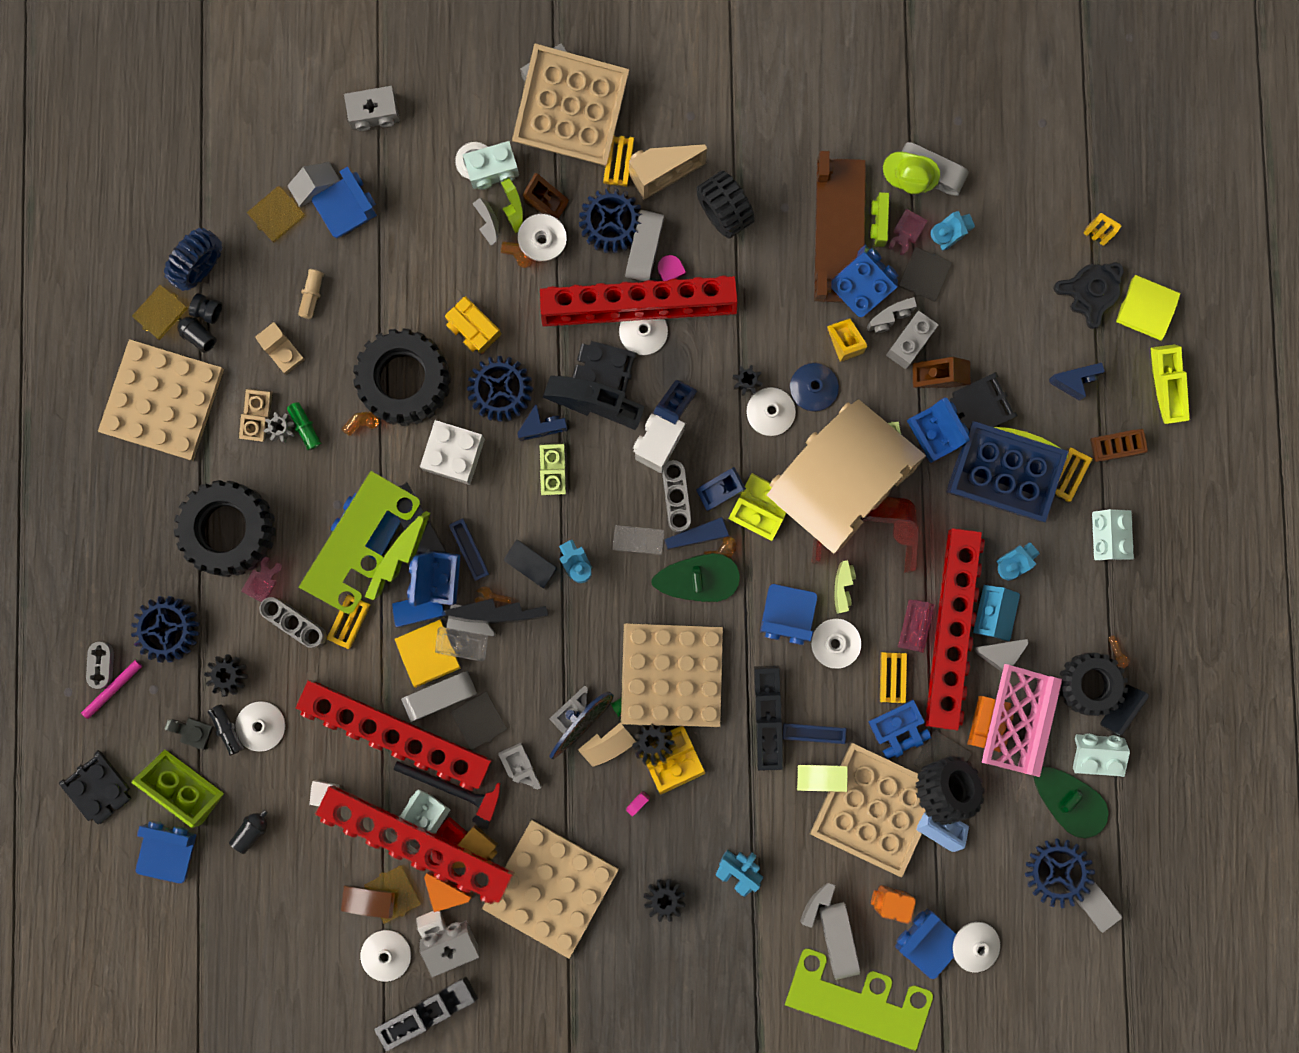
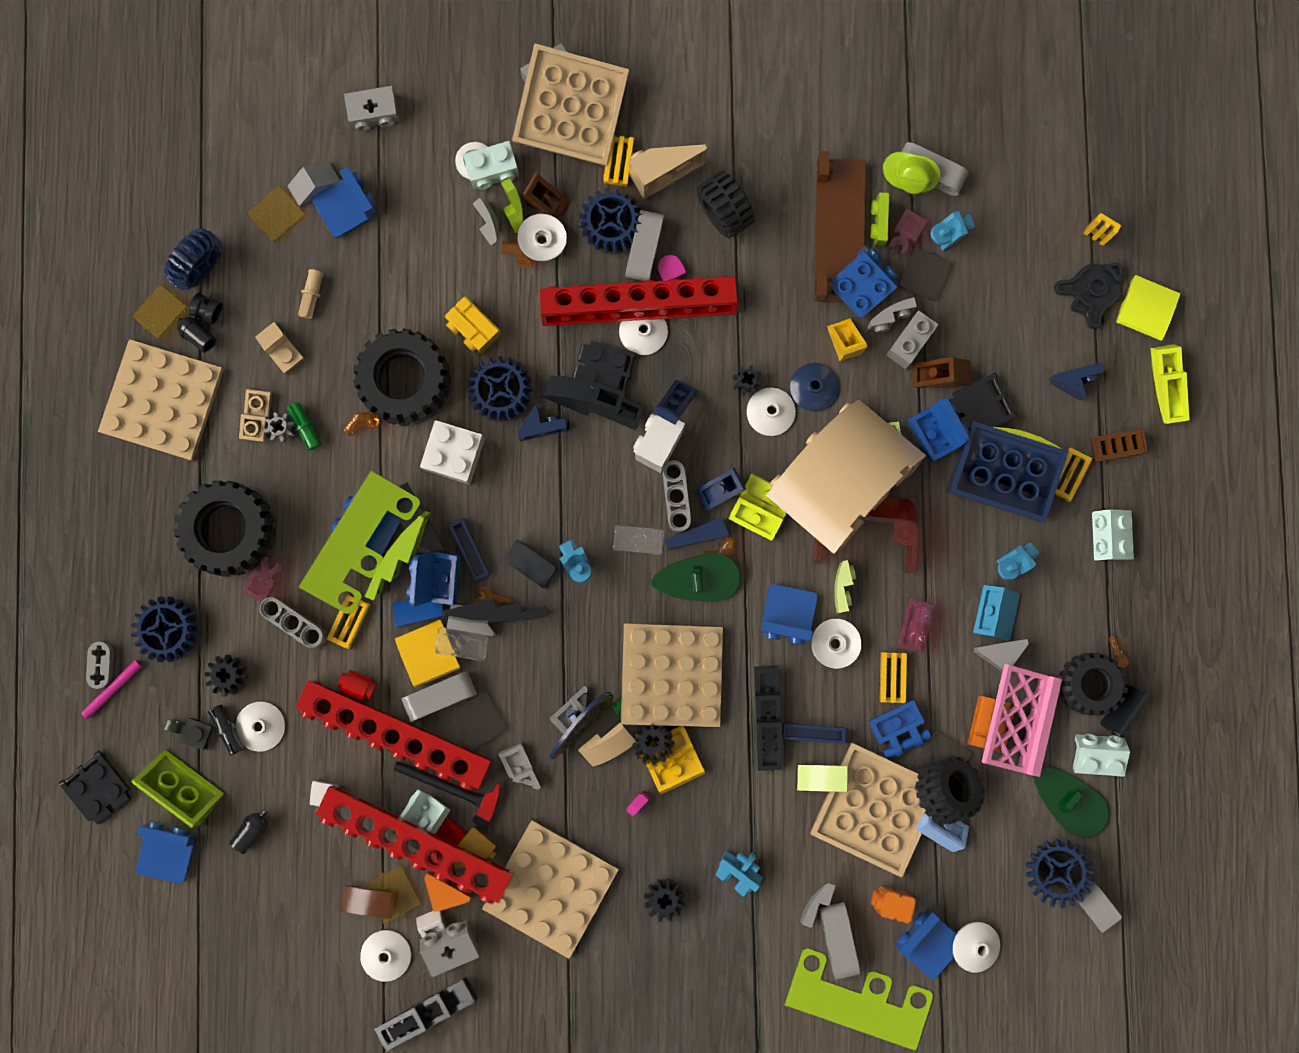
(357, 685): none -> red brick
(552, 469): yellowish green slope -> none
(938, 689): red brick -> none

